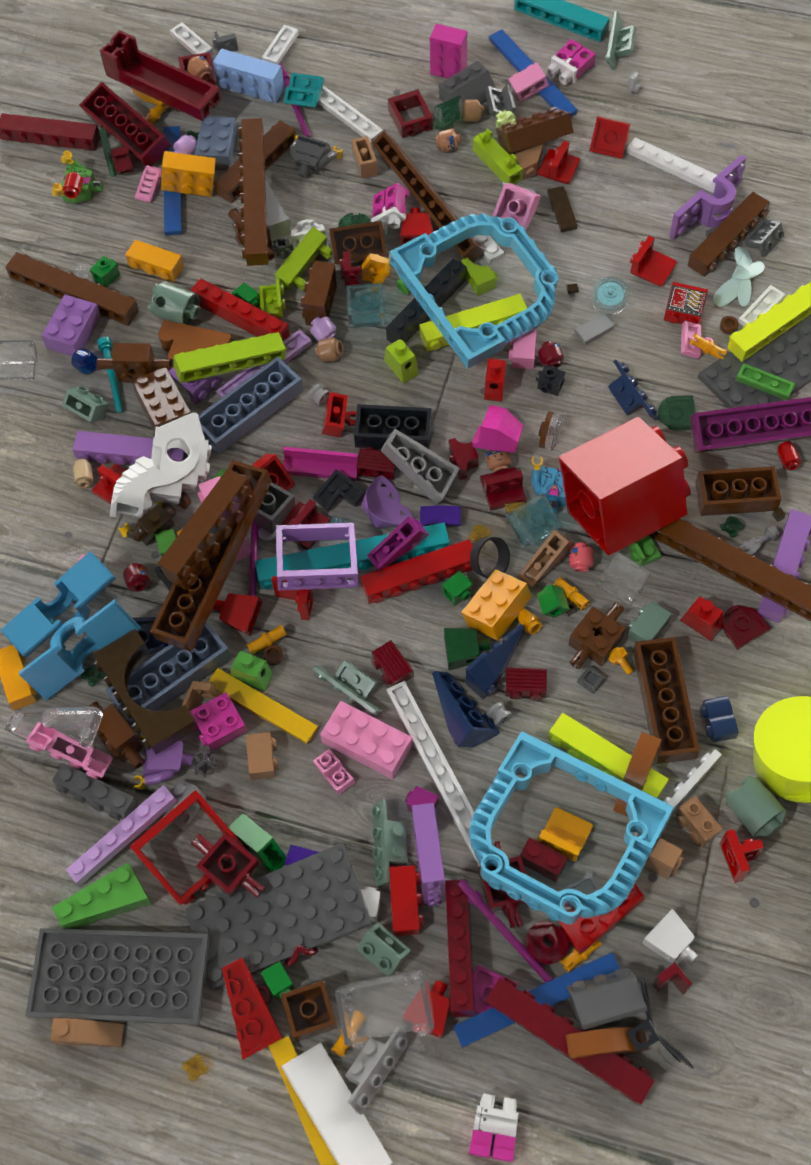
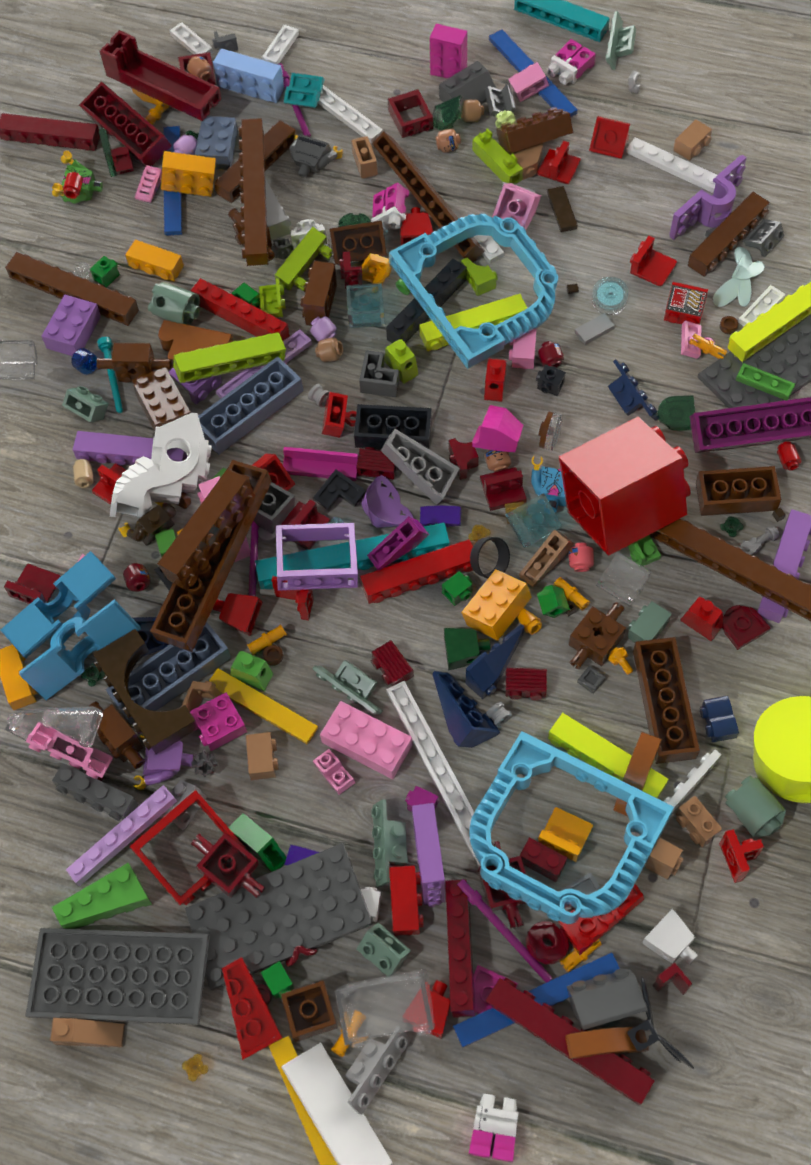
(31, 584): none -> dark red bracket
(376, 378): none -> dark grey brick
(692, 140): none -> medium nougat brick

